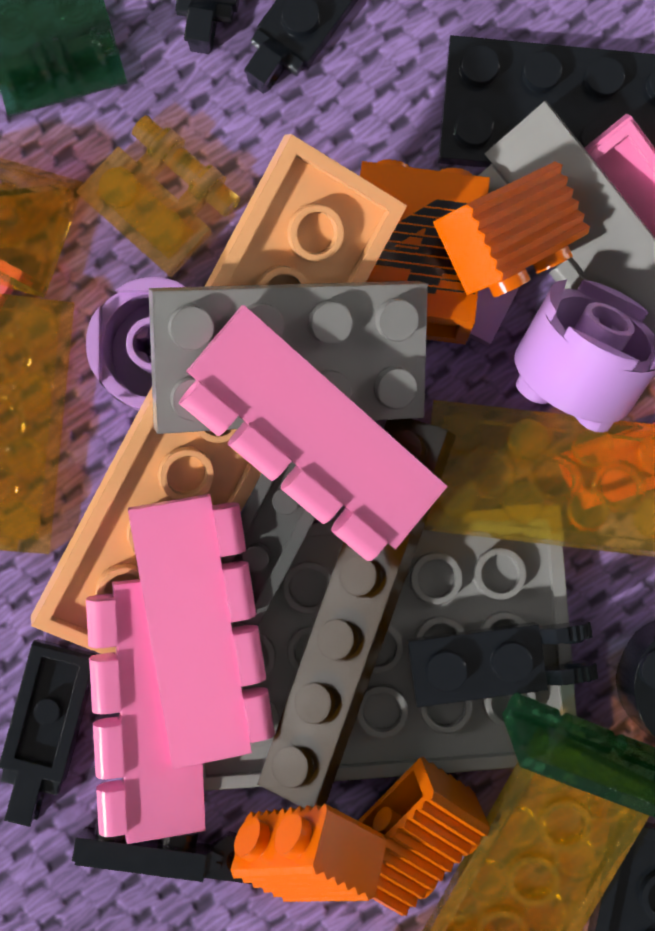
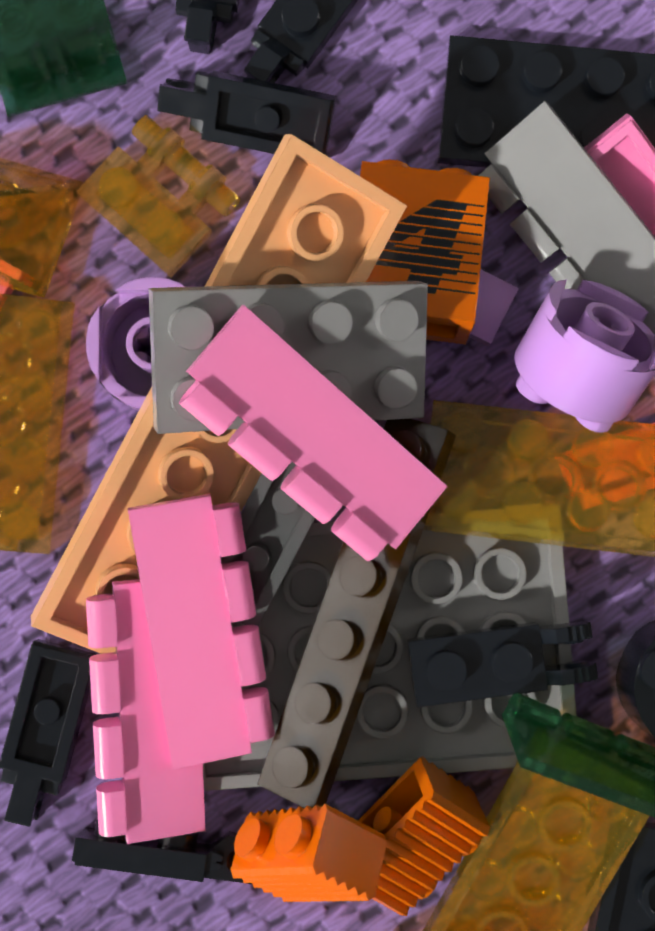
(249, 110): none -> black hinge
(511, 230): orange brick -> none

